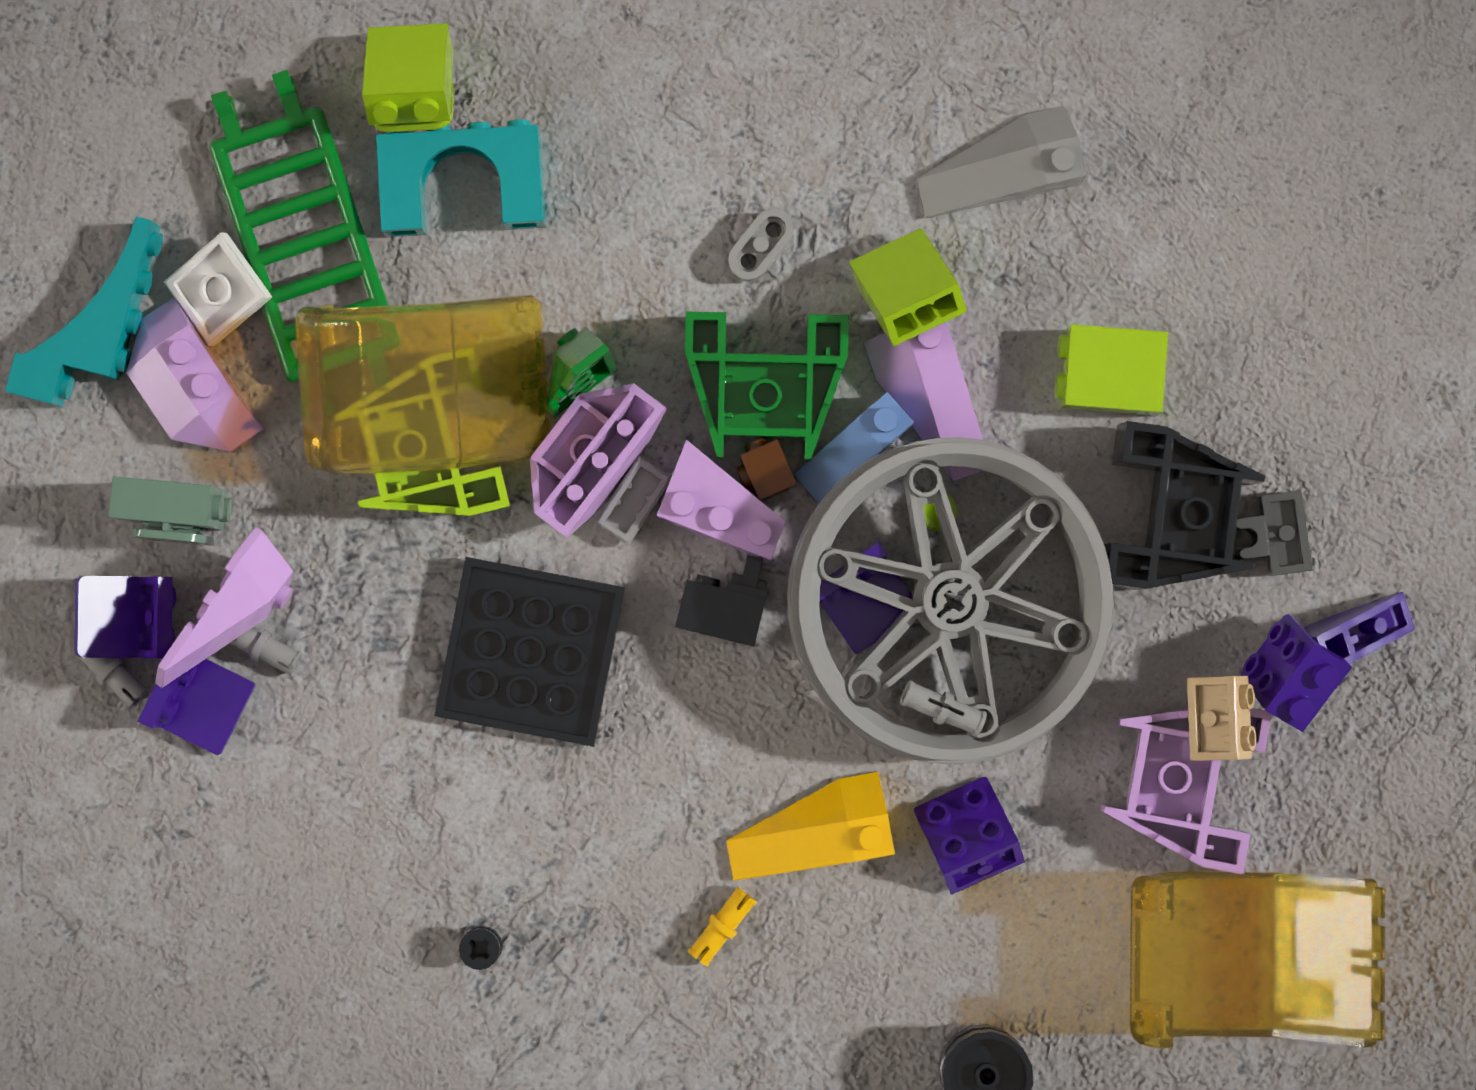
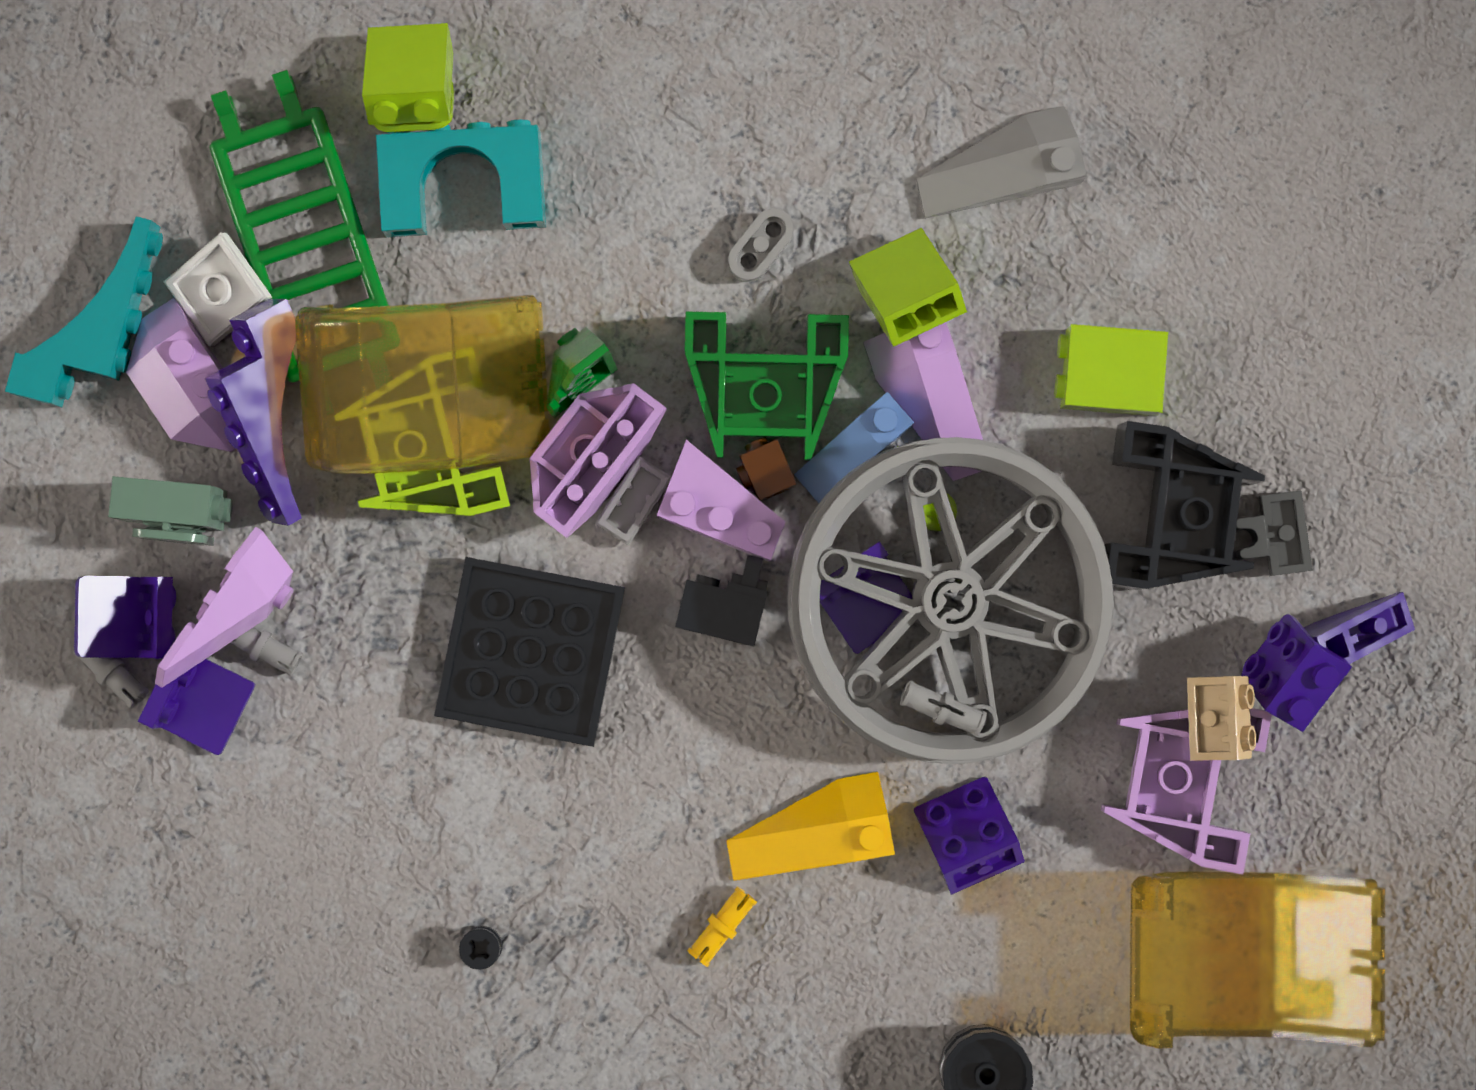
(252, 399): none -> arch

